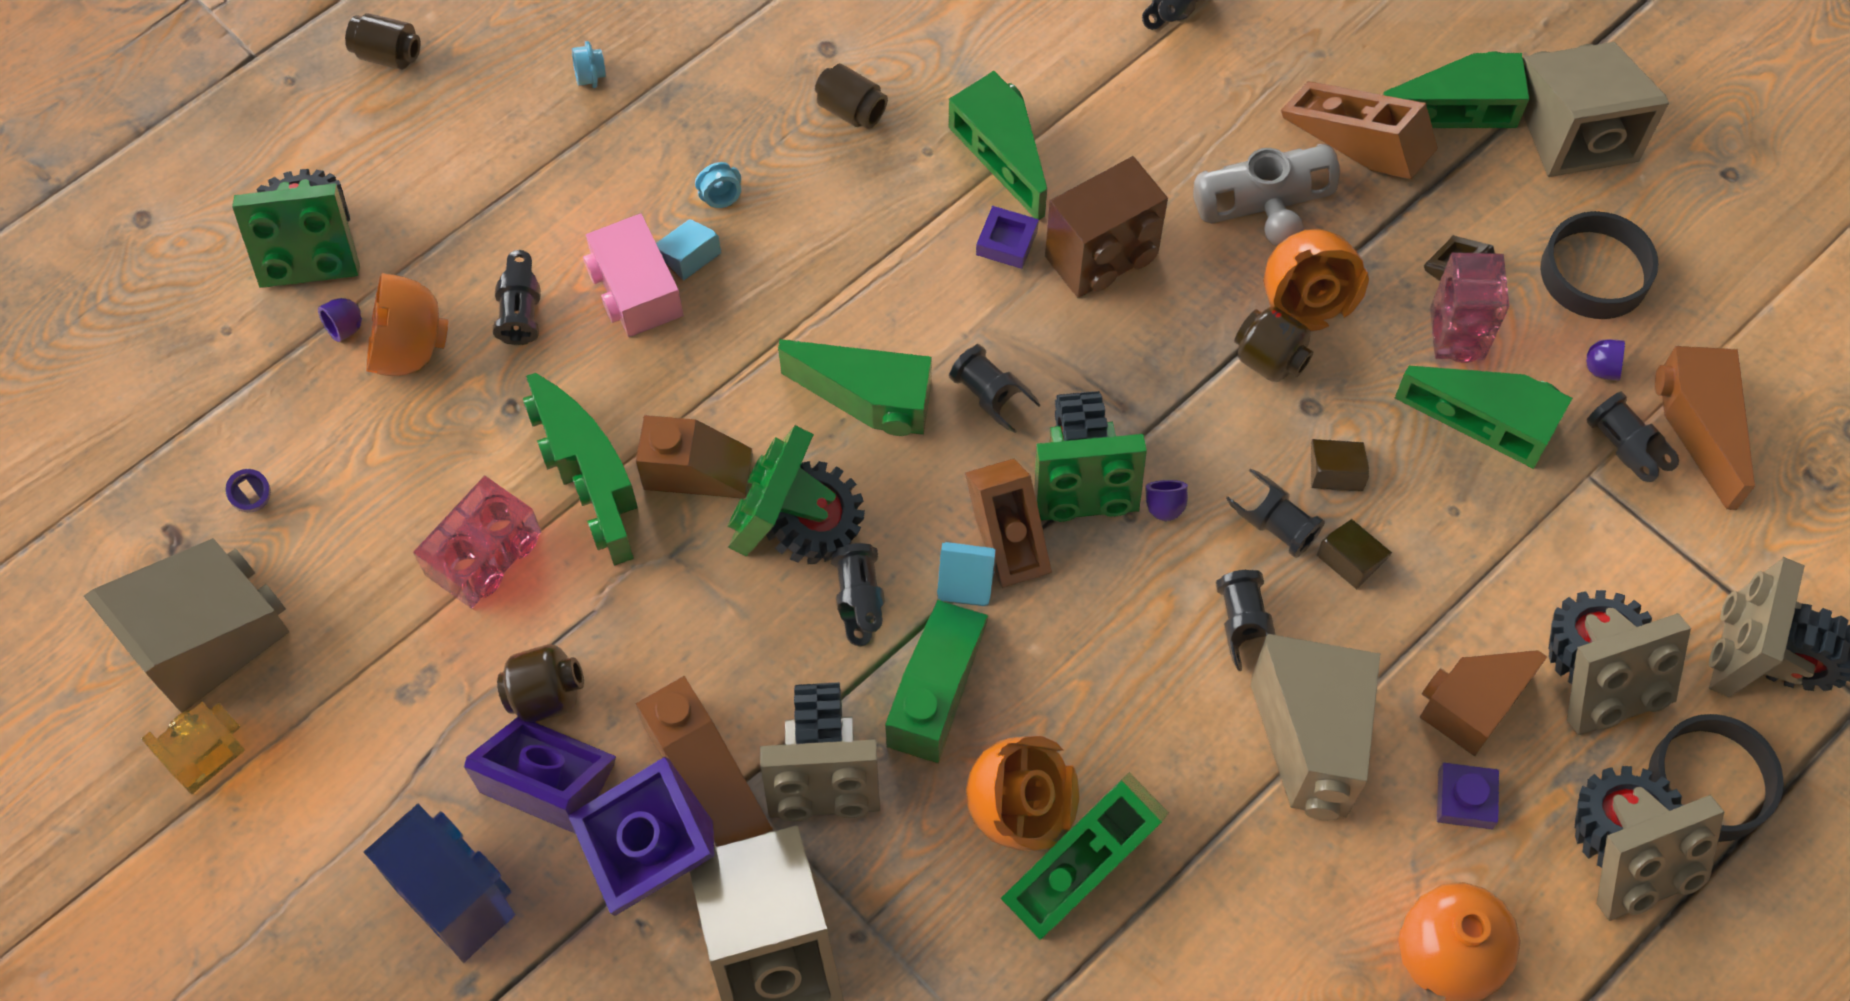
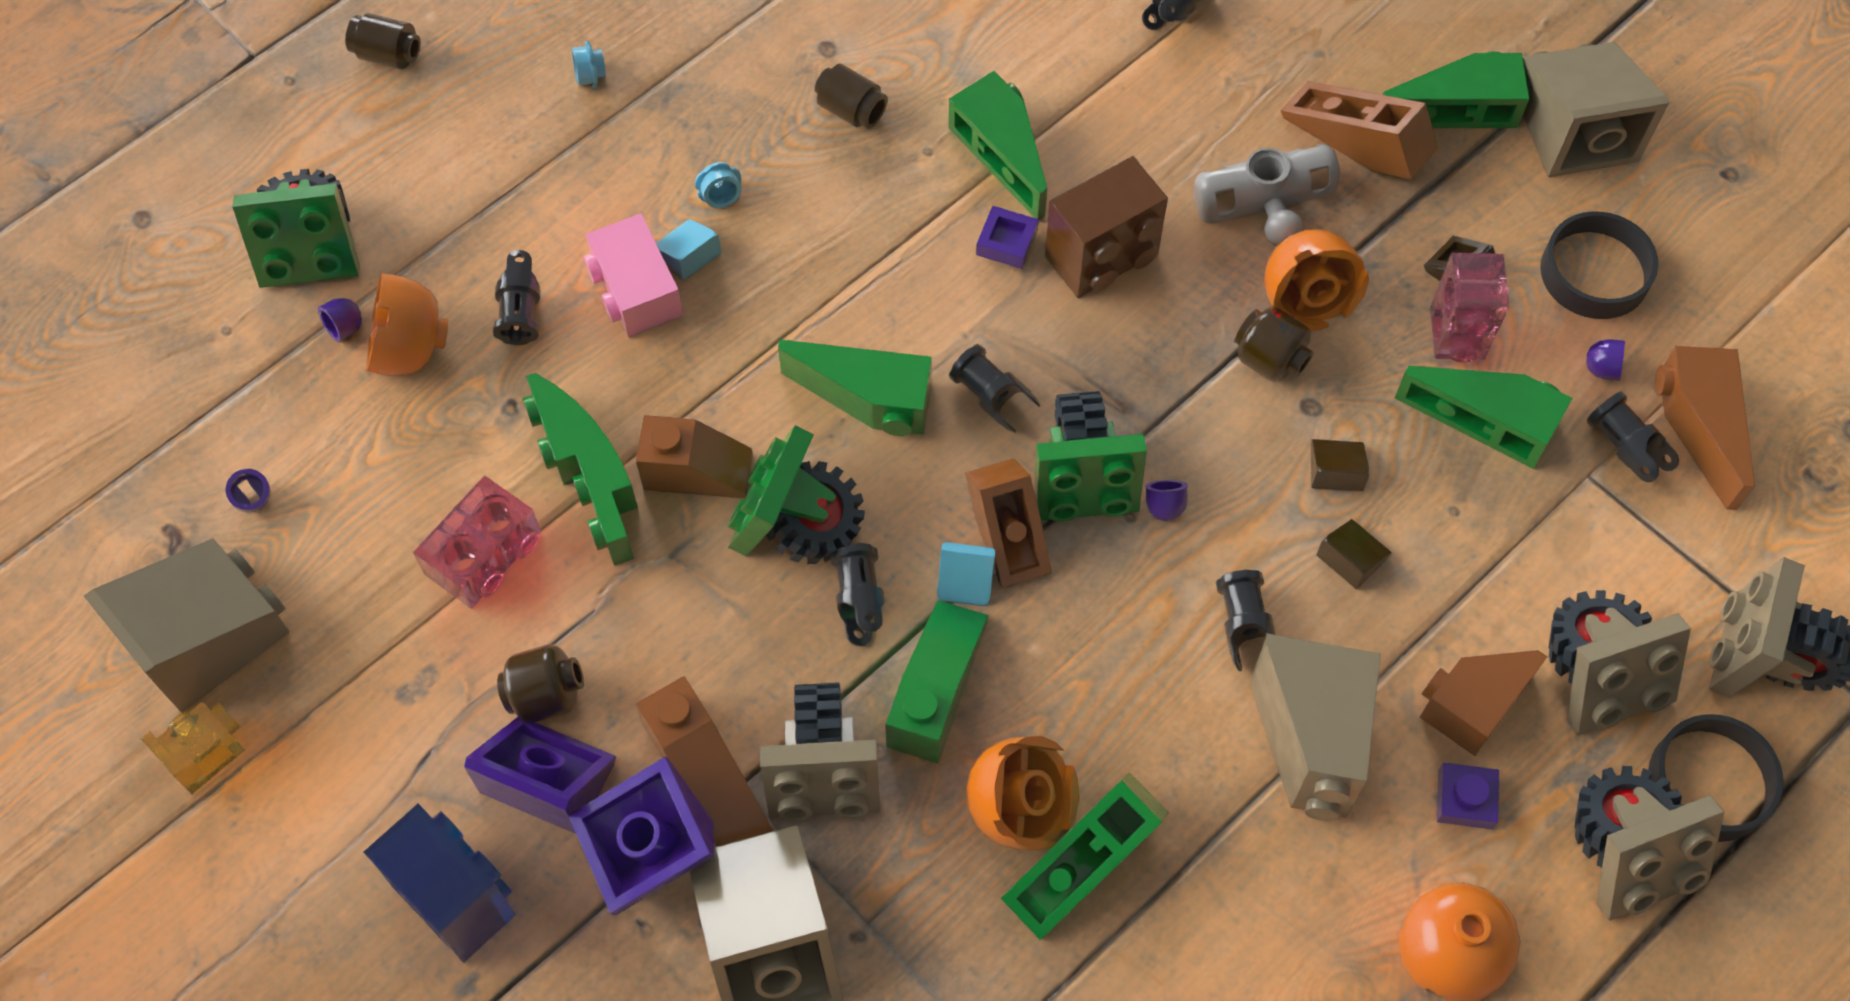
(1282, 517): black piece -> none

